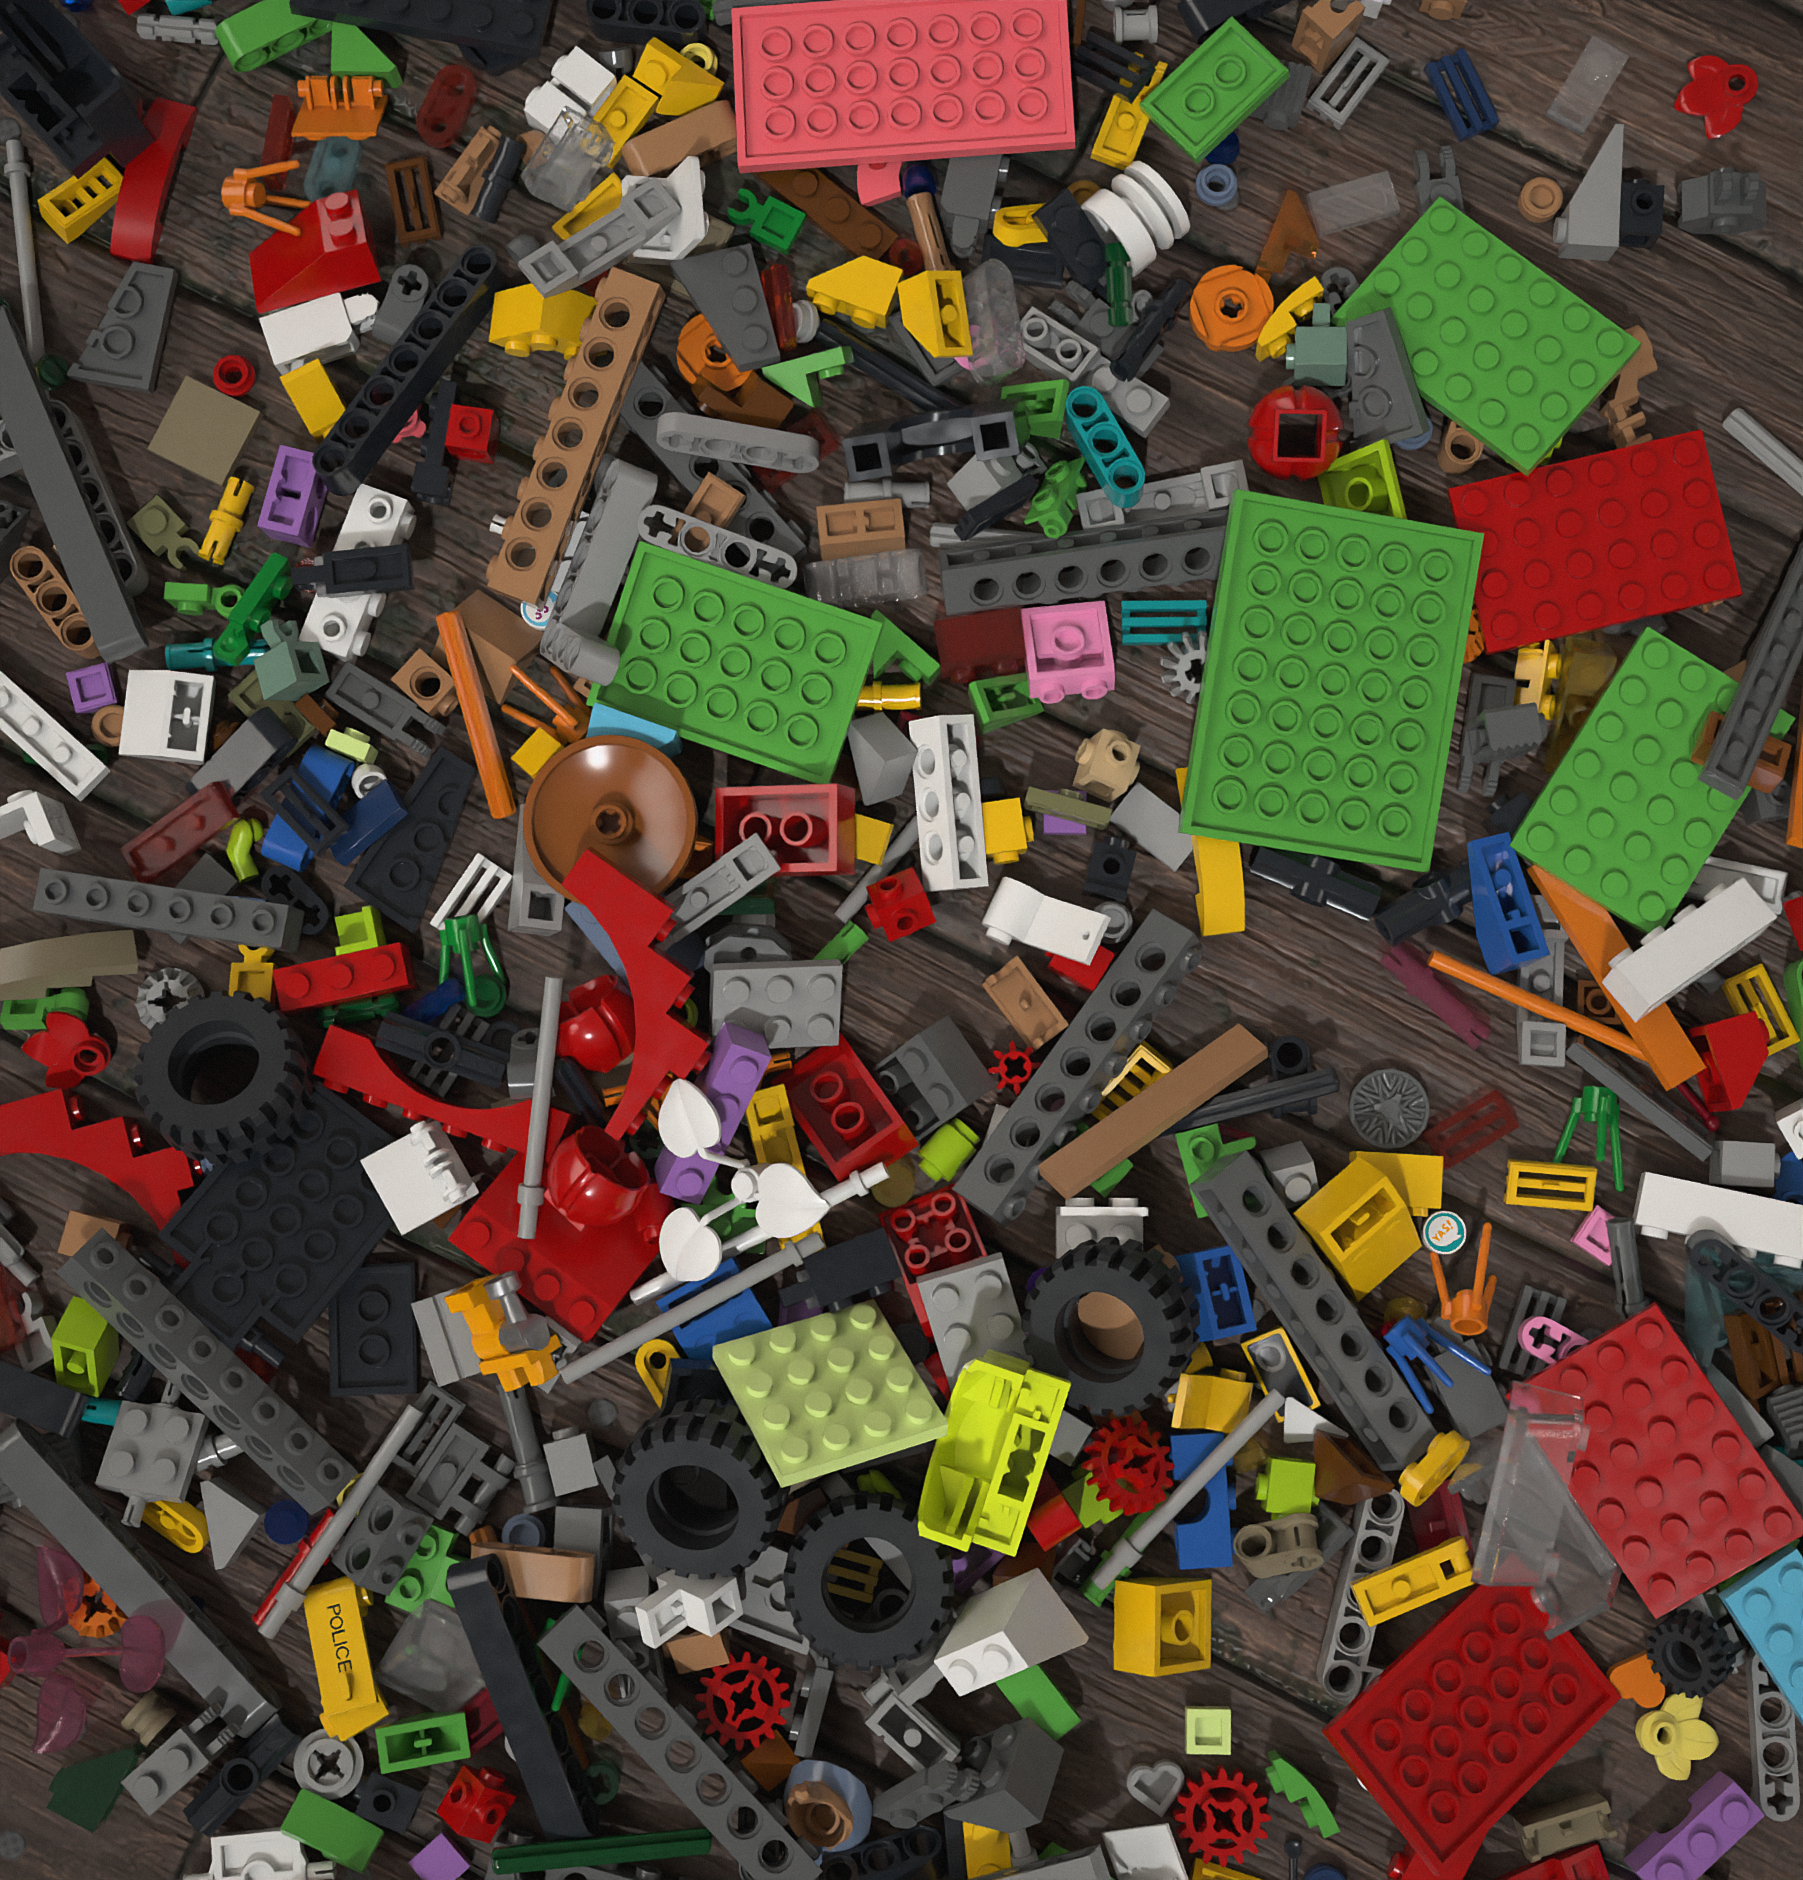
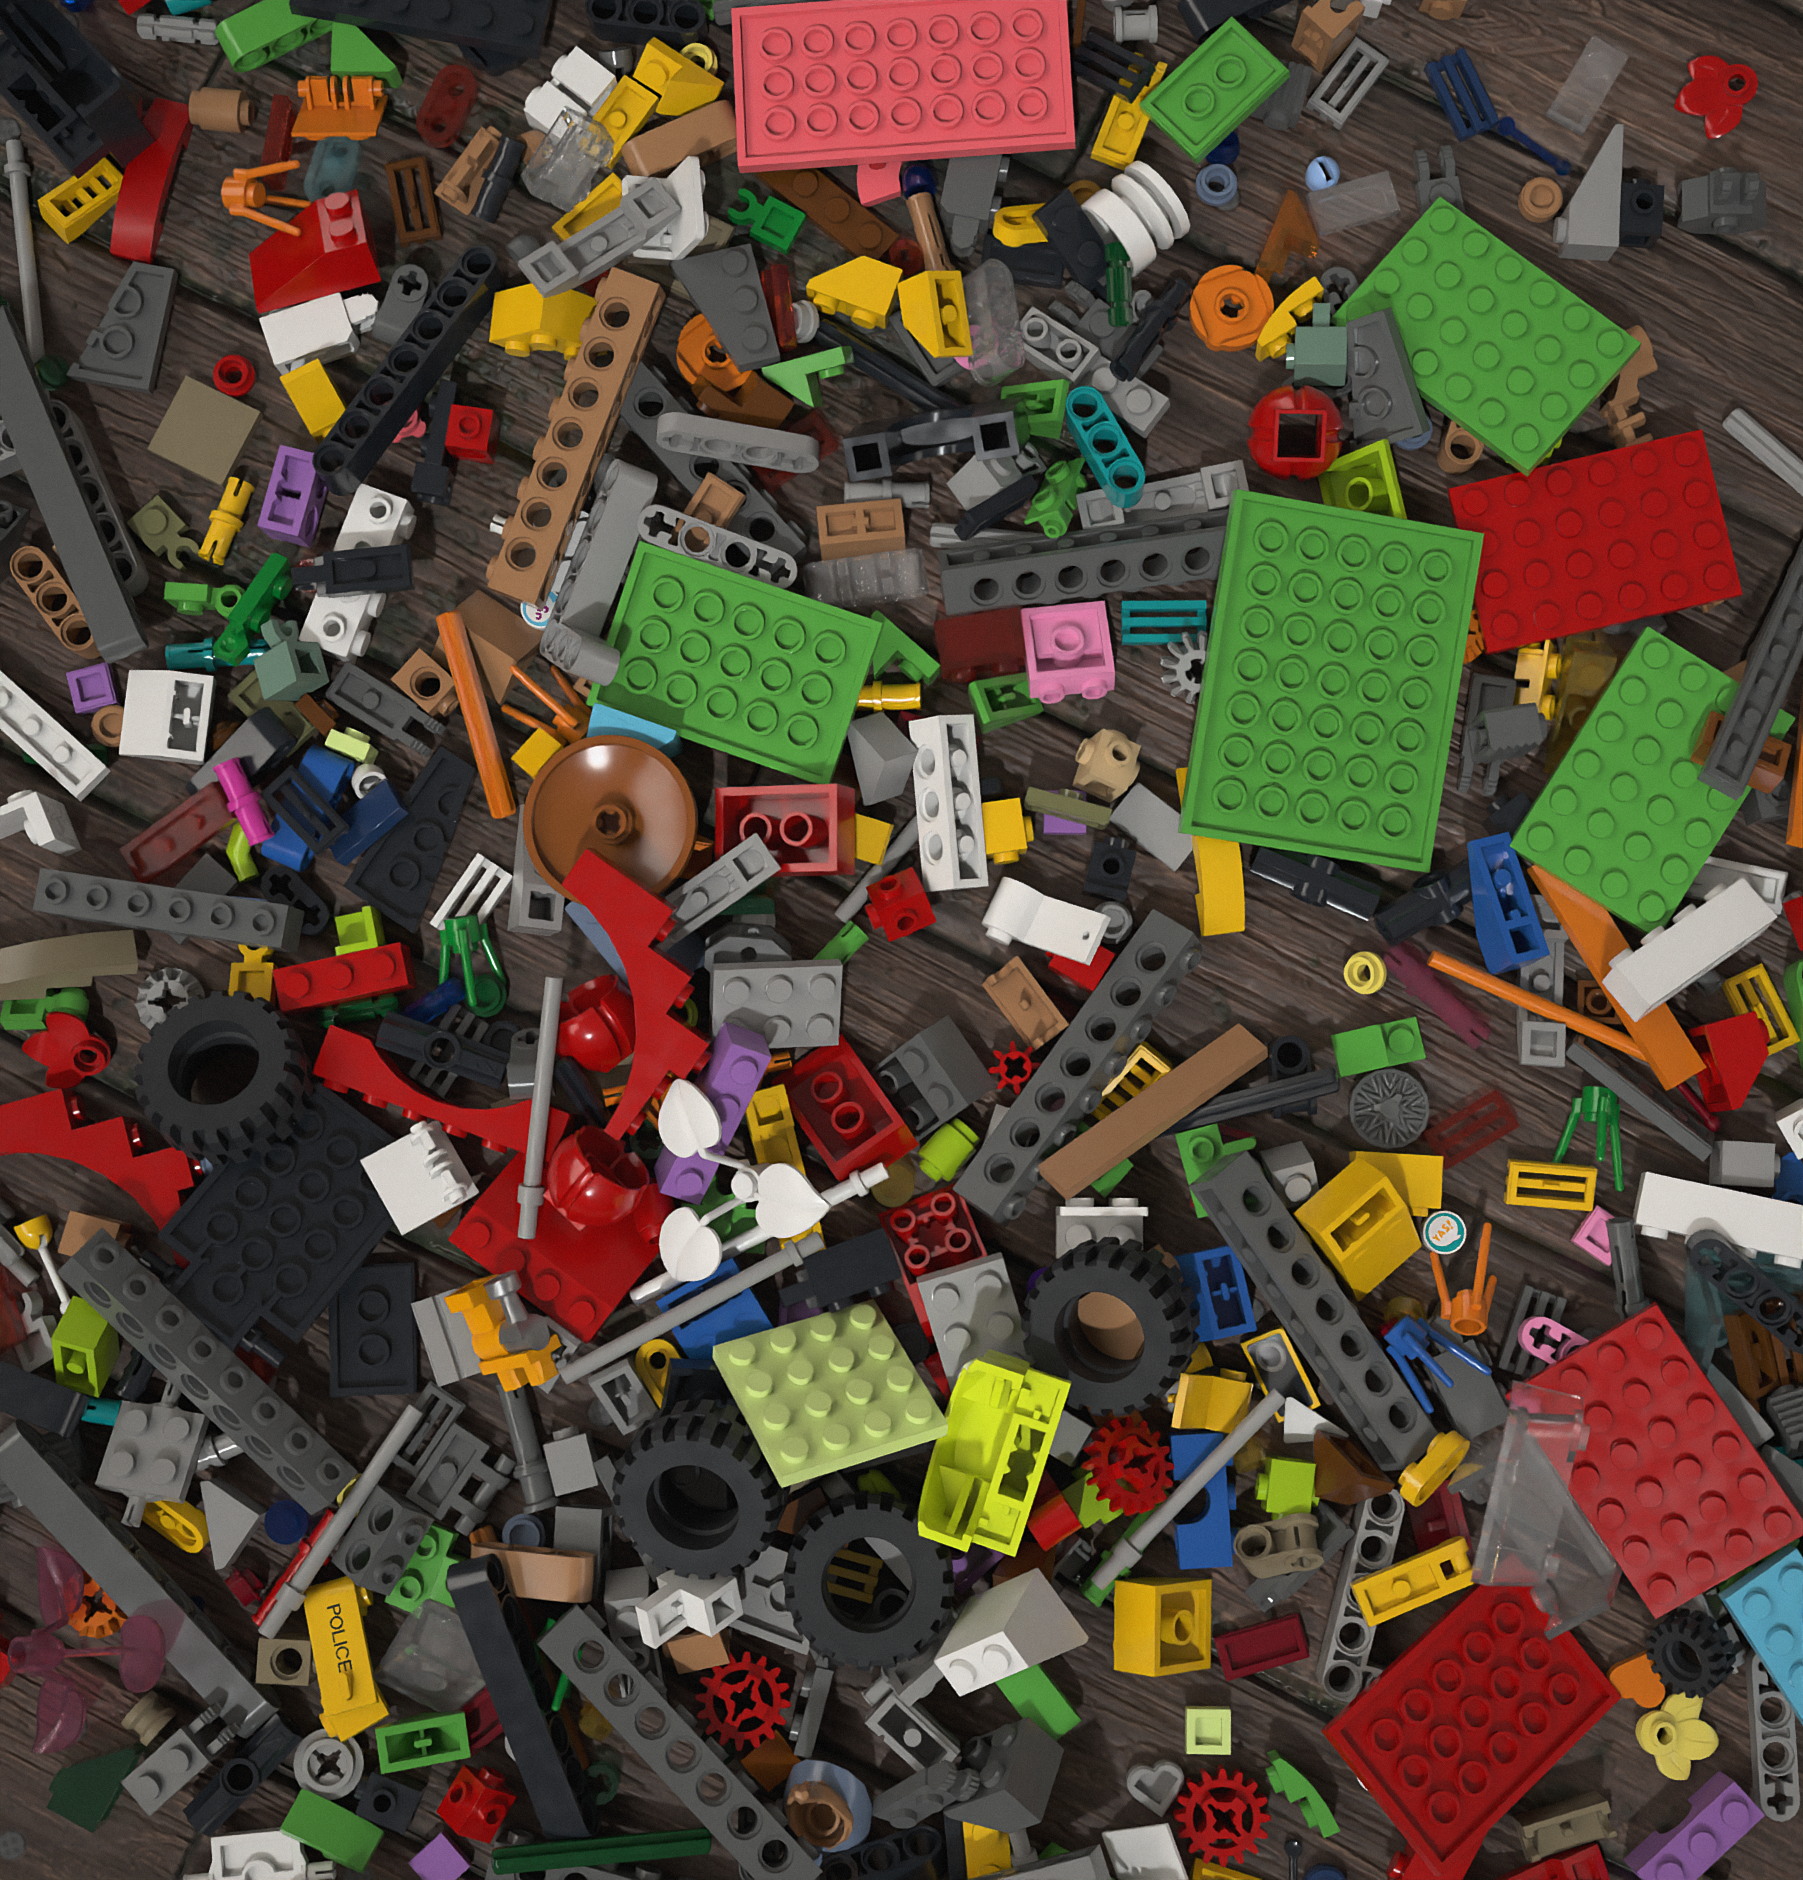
(37, 1235): none -> hinge
(221, 109): none -> medium nougat brick
(244, 801): none -> dark pink pin
(244, 1585): none -> dark red plate
(271, 1663): none -> dark tan brick
(624, 1395): none -> light grey slope
(1261, 1646): none -> dark red tile
(1315, 176): none -> light blue hinge
(1355, 975): none -> light yellow plate
(1377, 1047): none -> bright green slope
(1507, 127): none -> clear blue hinge

